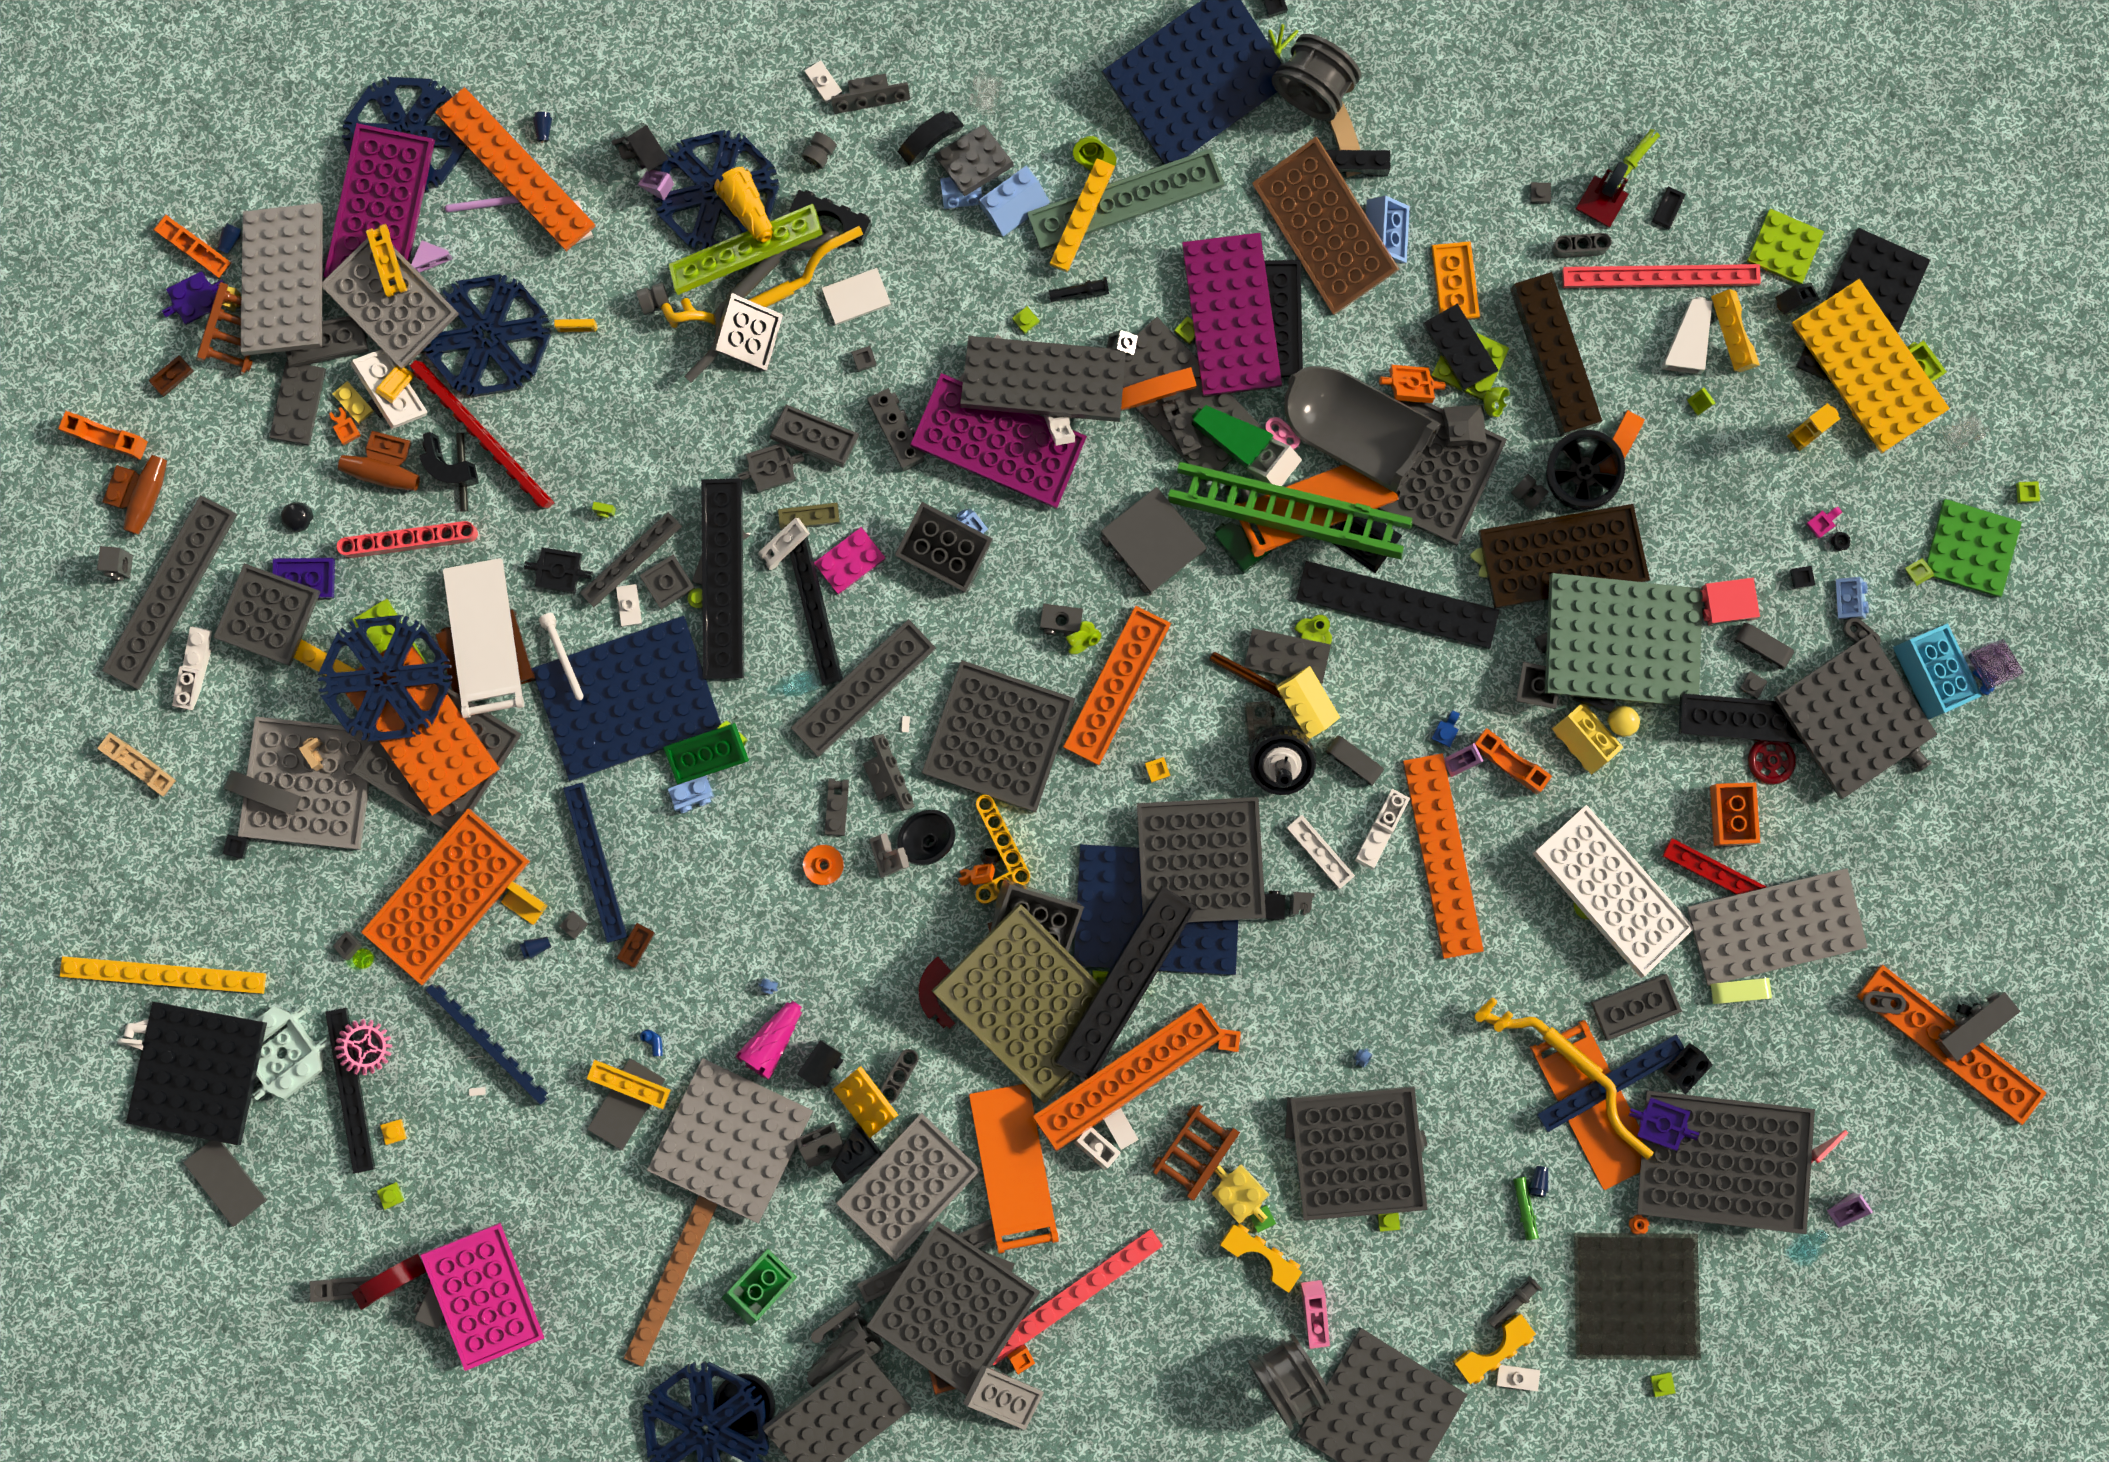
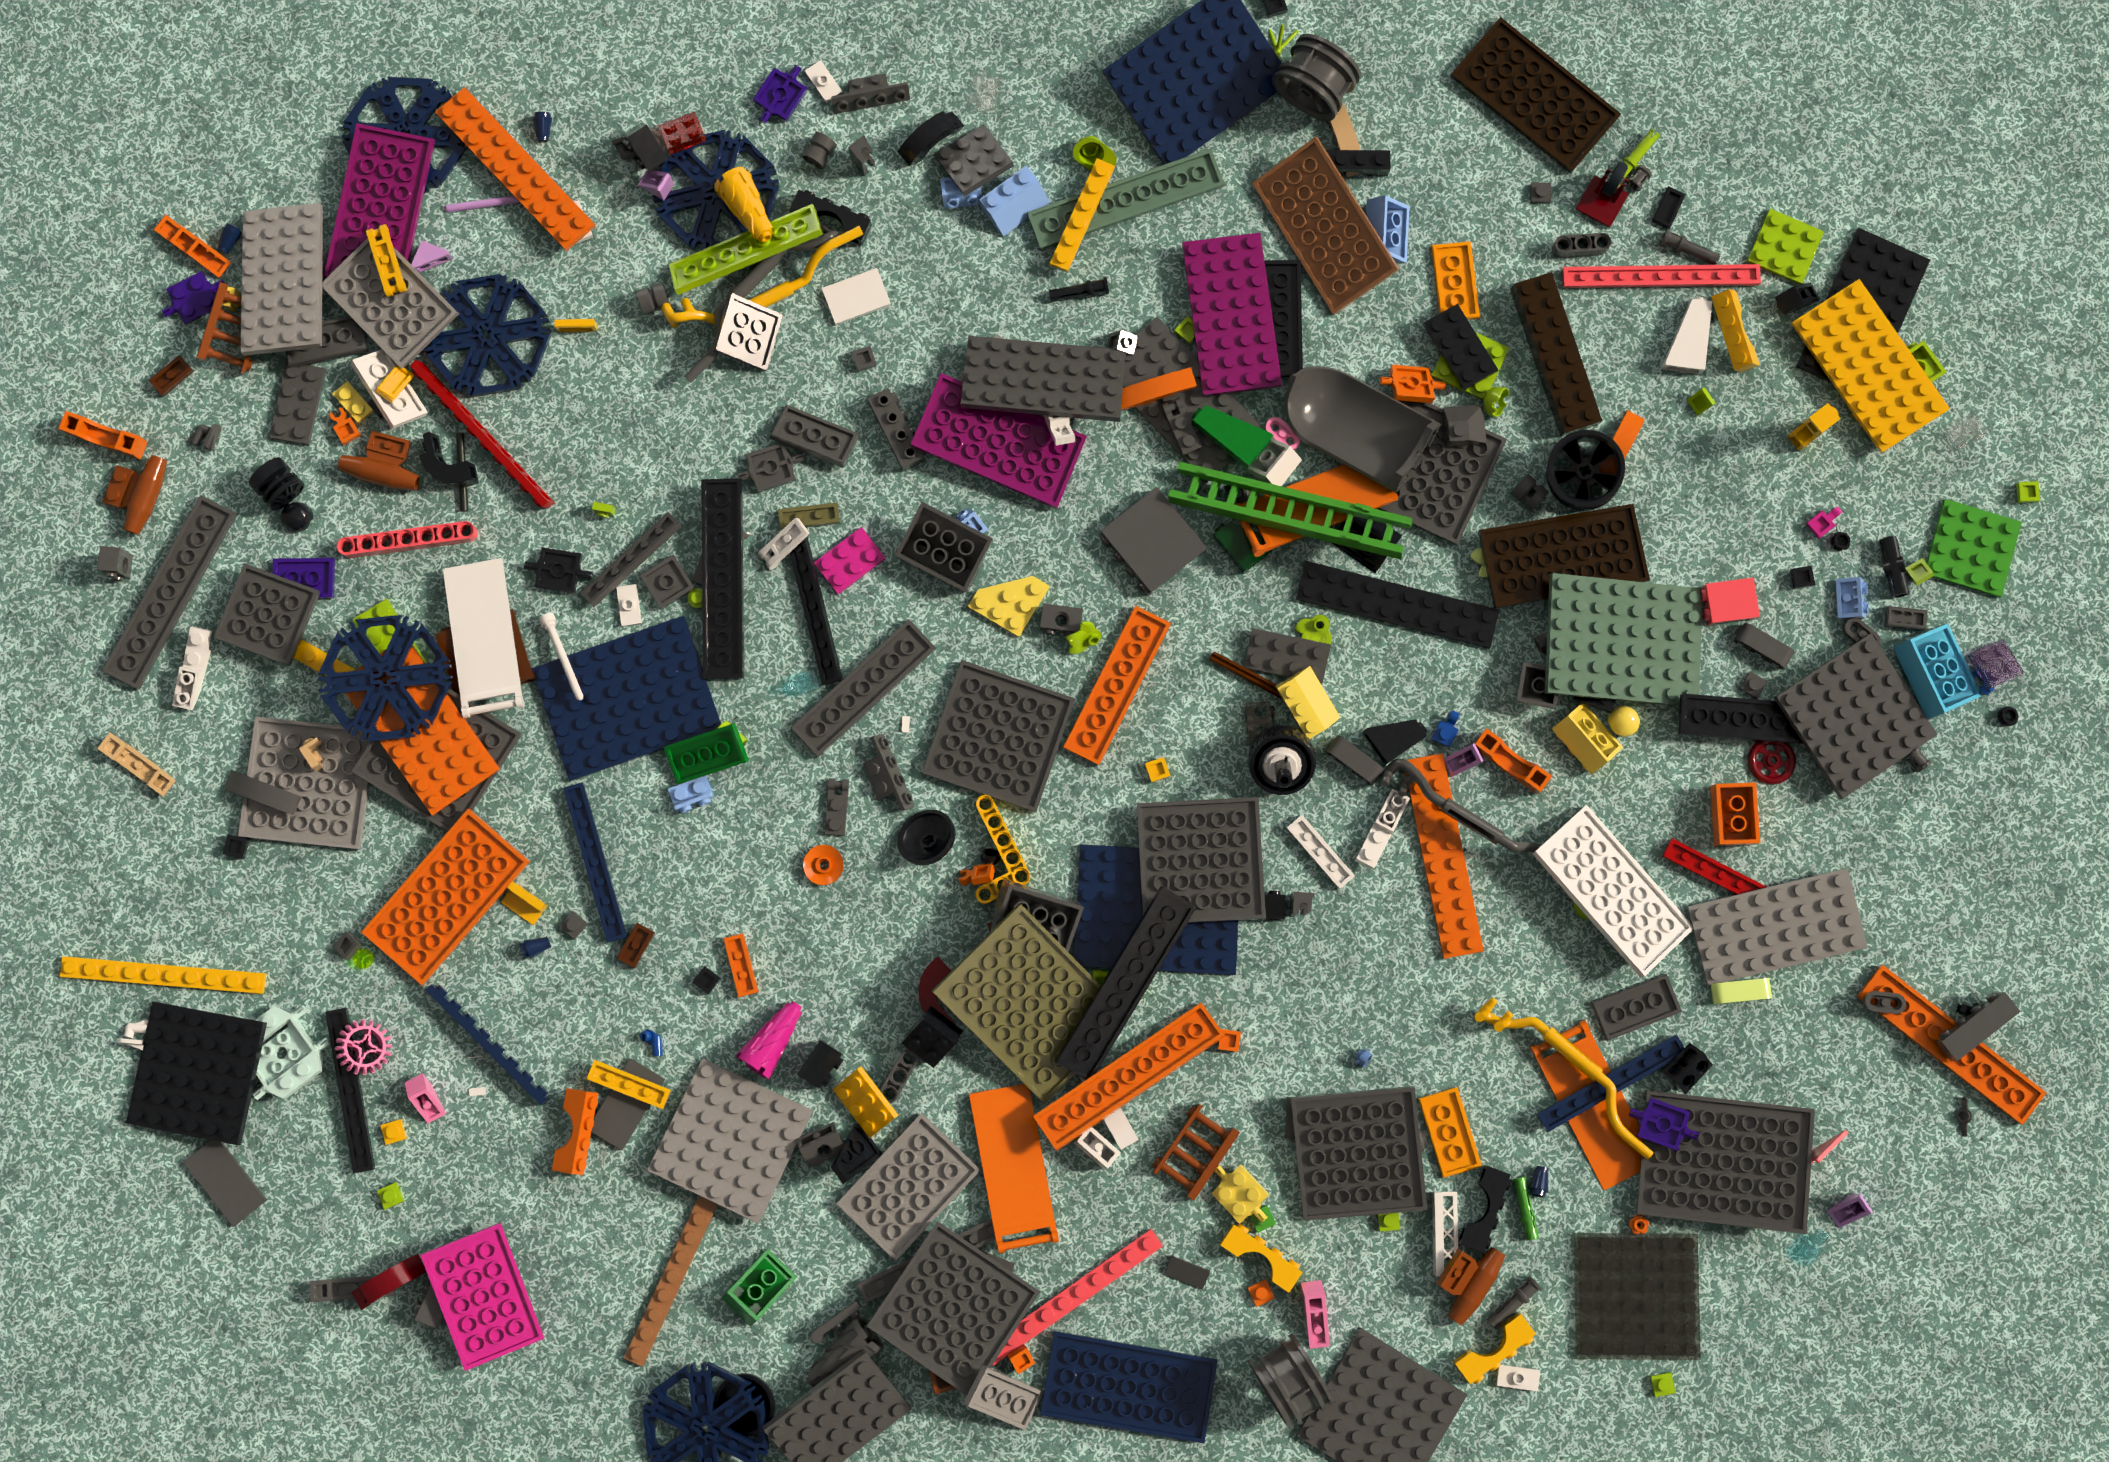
(212, 435): none -> dark grey piece
(276, 483): none -> black wheel
(424, 1098): none -> bright pink slope
(573, 1155): none -> orange arch
(682, 133): none -> clear red plate
(706, 980): none -> black plate
(741, 965): none -> orange plate
(768, 986): medium blue plate -> none
(780, 94): none -> dark purple plate
(859, 154): none -> dark grey hinge
(886, 859): light grey plate -> none
(932, 1036): none -> black brick
(1010, 603): none -> light yellow plate
(1025, 320): lime plate -> none
(1129, 1387): none -> dark blue plate
(1187, 1272): none -> dark grey slope
(1261, 1292): none -> orange plate
(1395, 738): none -> black slope
(1438, 1230): none -> white fence
(1449, 1132): none -> light orange tile
(1452, 808): none -> dark grey piece
(1469, 1281): none -> dark orange plate
(1477, 1234): none -> black arch
(1535, 95): none -> dark brown plate
(1639, 177): none -> dark grey bush
(1681, 243): none -> dark grey pin
(1894, 566): none -> black piece
(1905, 618): none -> dark grey plate
(1964, 1116): none -> dark grey piece
(2013, 713): none -> black plate

